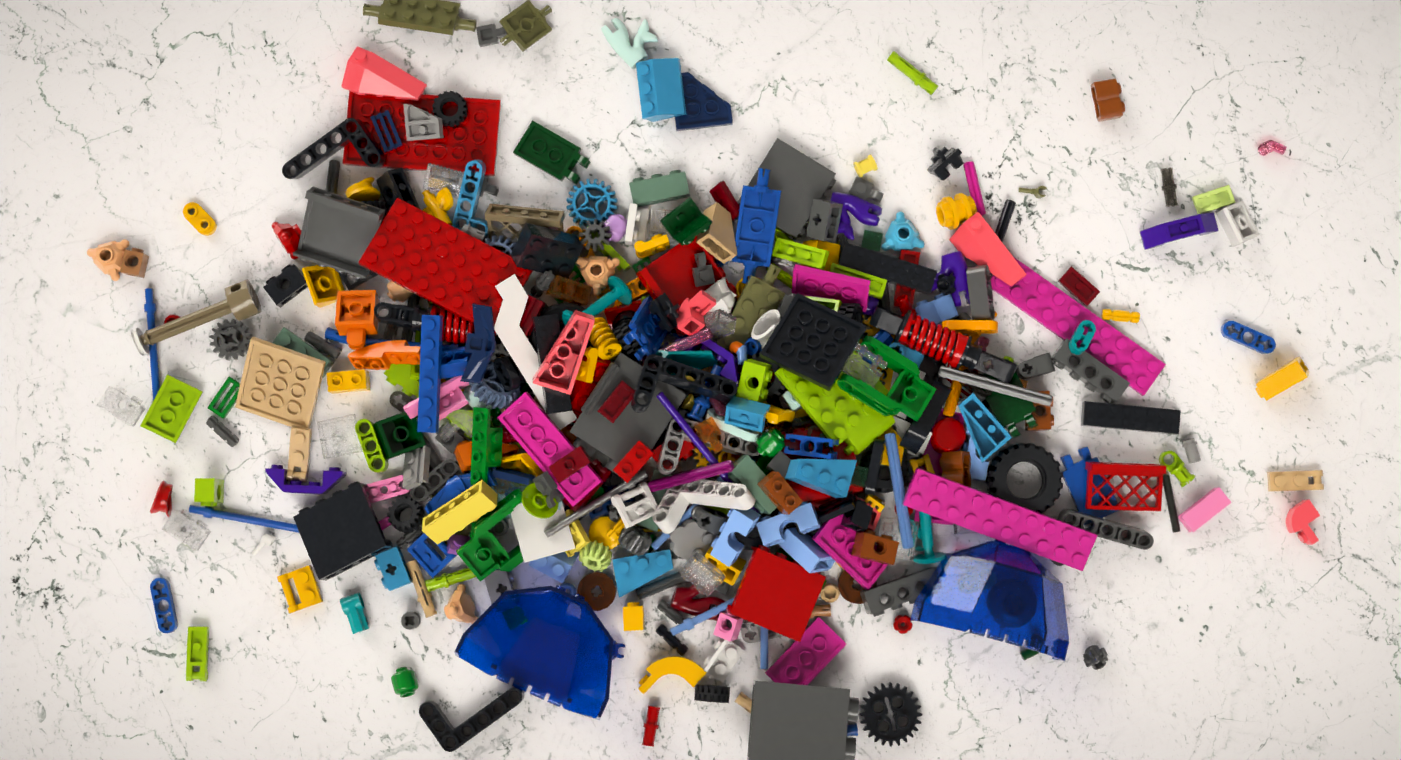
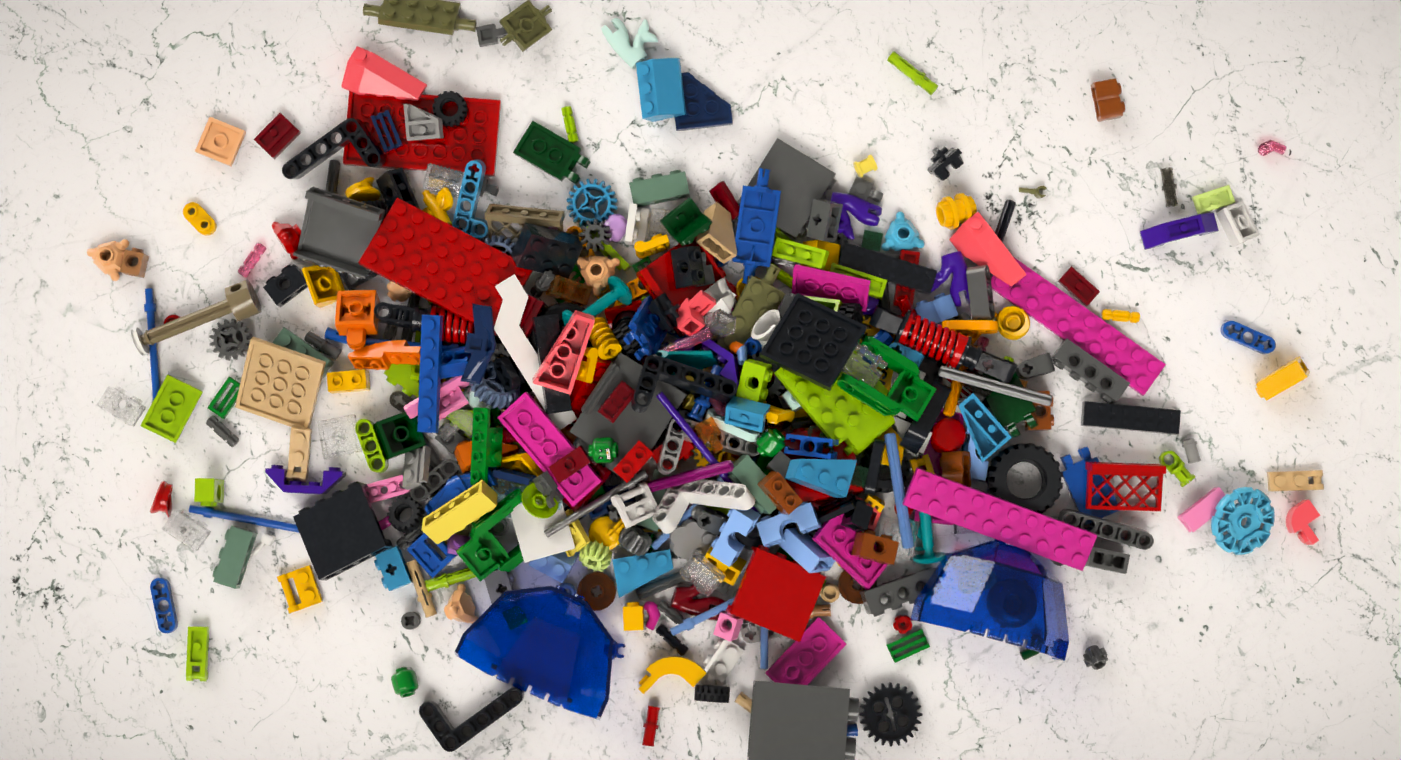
(220, 141): none -> light nougat plate
(234, 557): none -> sand green brick
(251, 259): none -> clear pink axle
(277, 136): none -> dark red plate
(354, 609): teal piece -> none
(478, 234): light grey pin -> none
(570, 124): none -> lime axle
(603, 450): none -> green head
(654, 614): none -> dark pink arm
(688, 267): none -> black brick
(923, 639): none -> green tile
(941, 283): black plate -> none
(974, 187): dark pink axle -> none
(1013, 322): none -> yellow piece
(1085, 339): teal beam -> none
(1108, 560): none -> dark grey brick
(1171, 503): pearl dark grey bar -> none
(1234, 515): none -> medium azure plate

